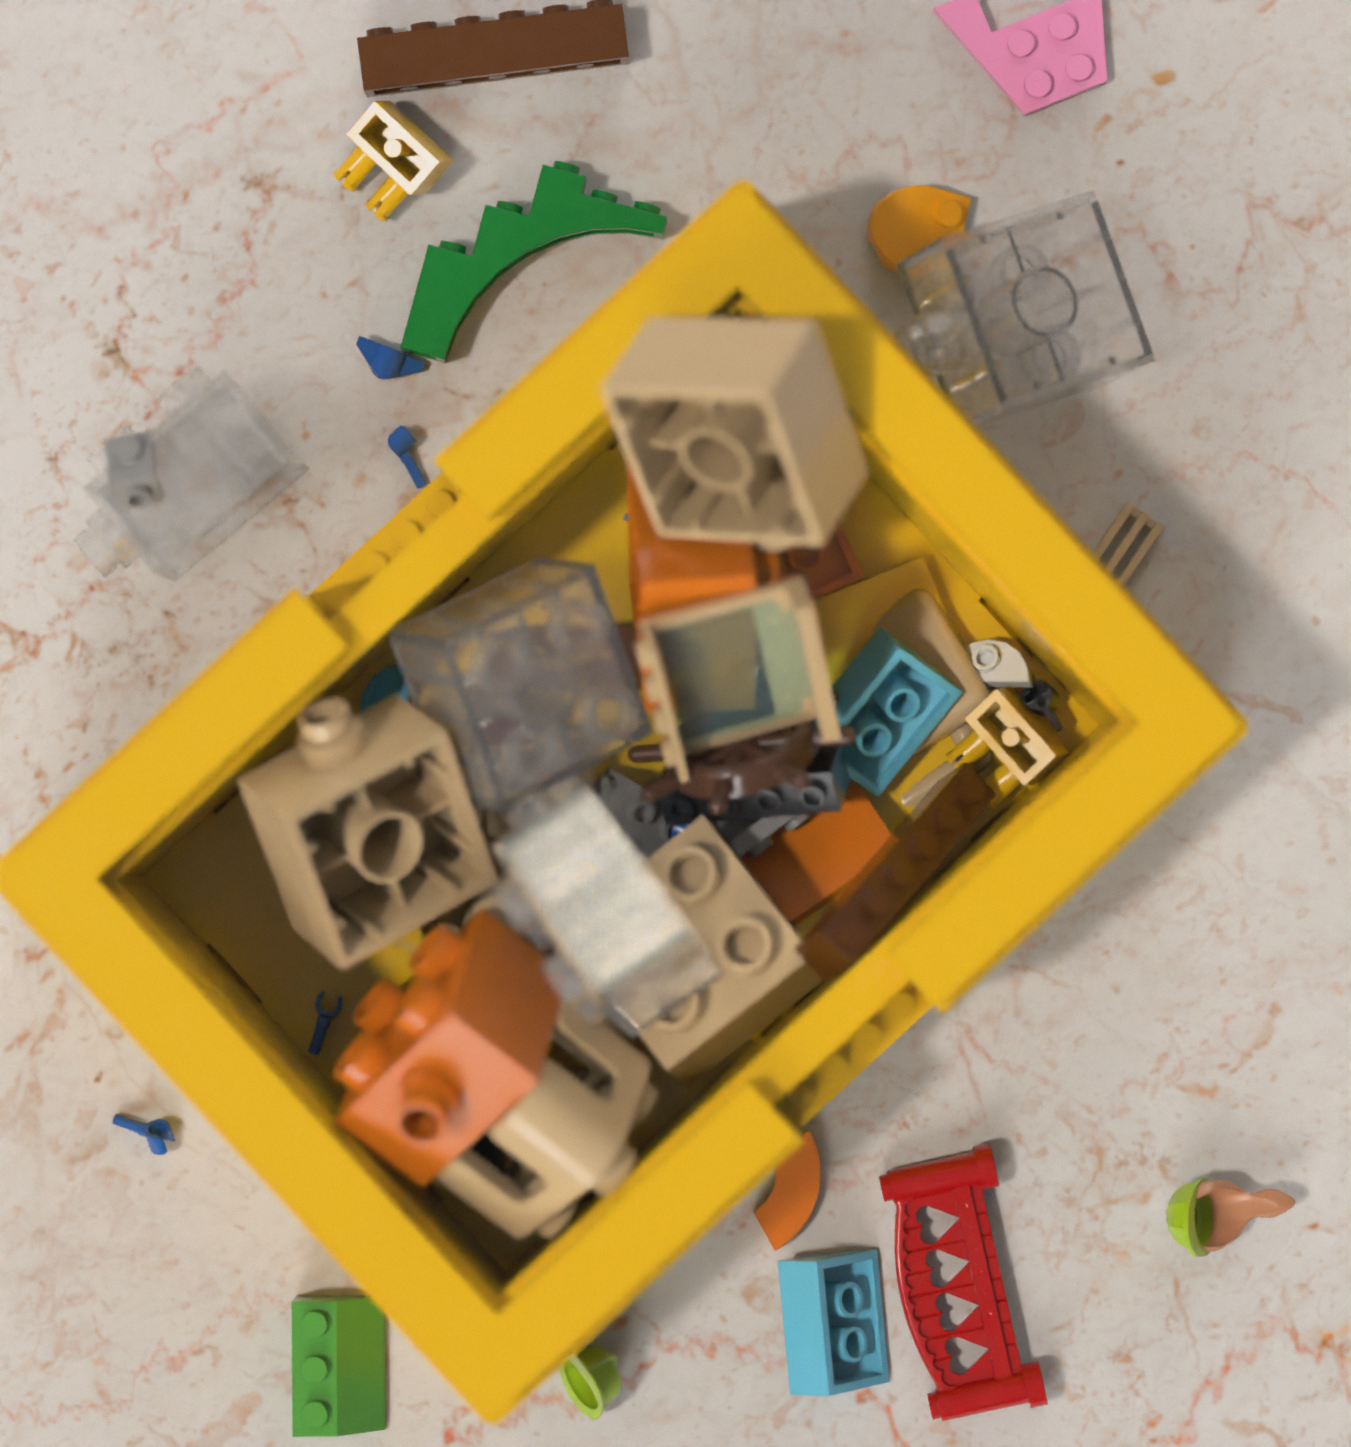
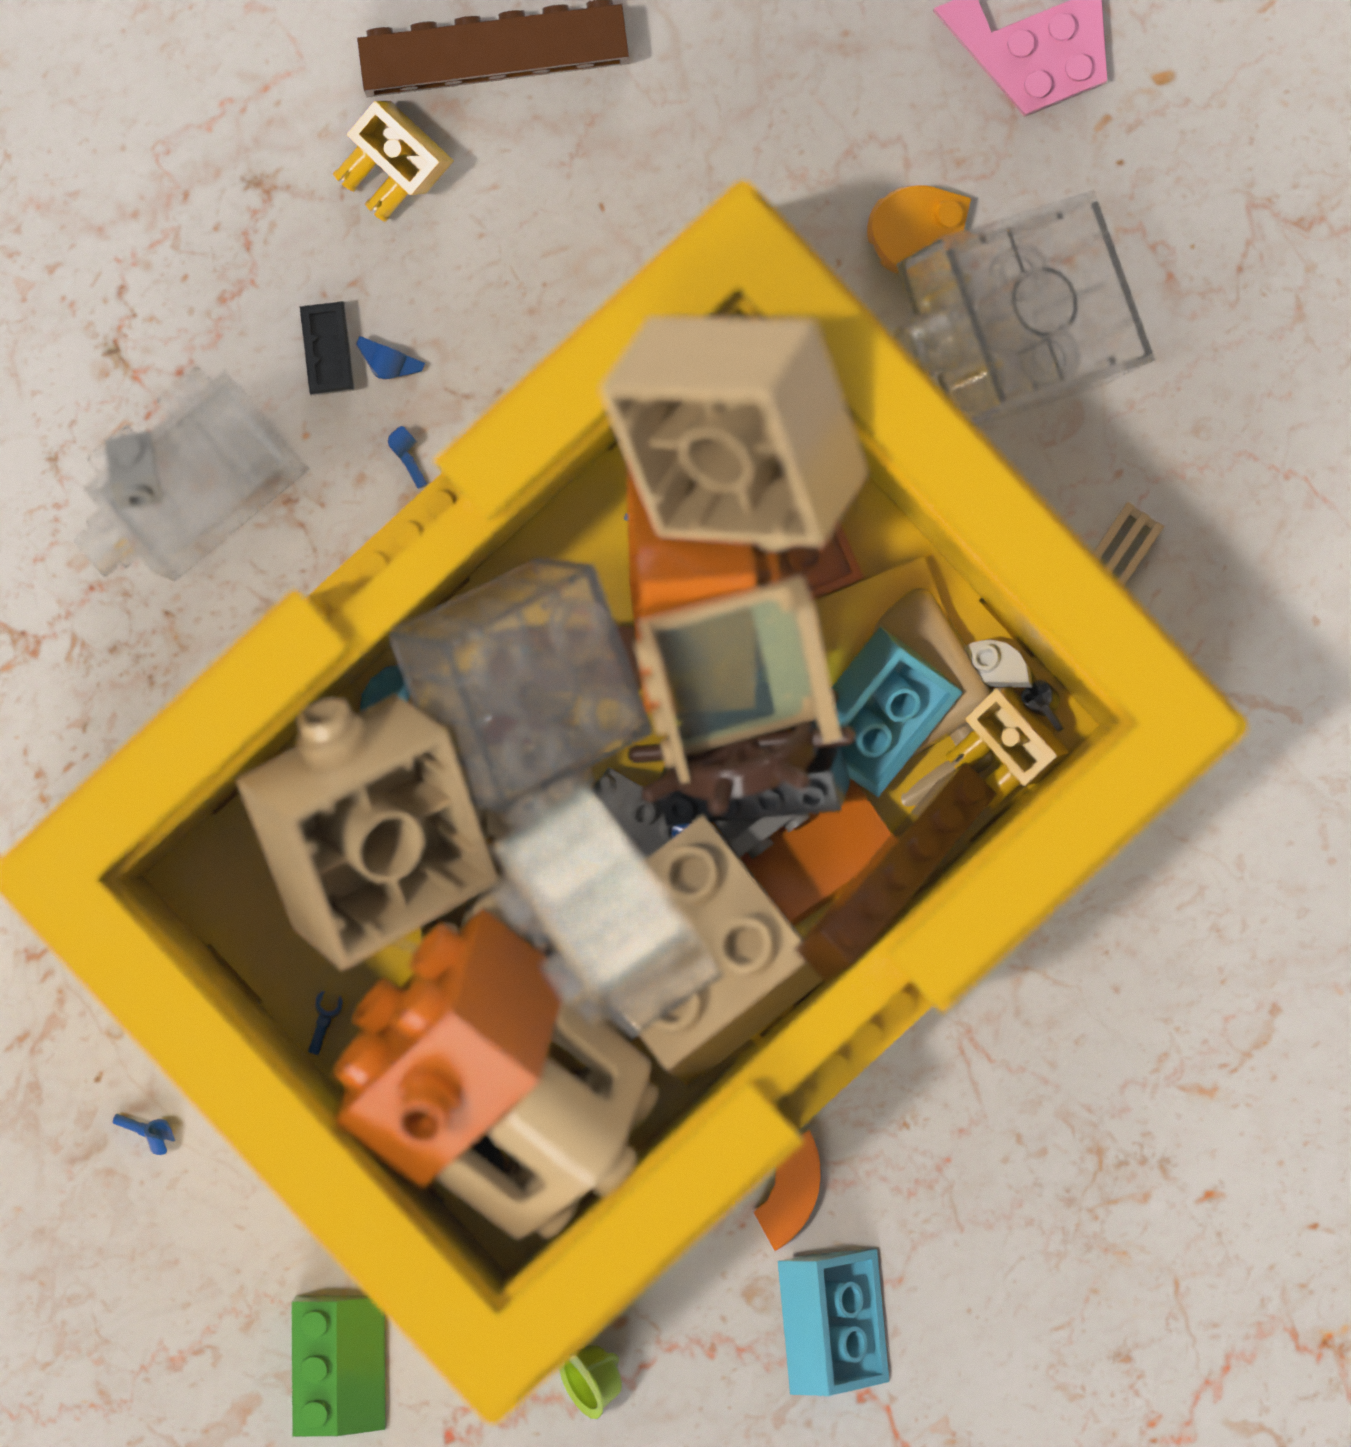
(327, 348): none -> black plate
(559, 213): green arch -> none
(997, 1376): red piece -> none
(1216, 1211): piece -> none

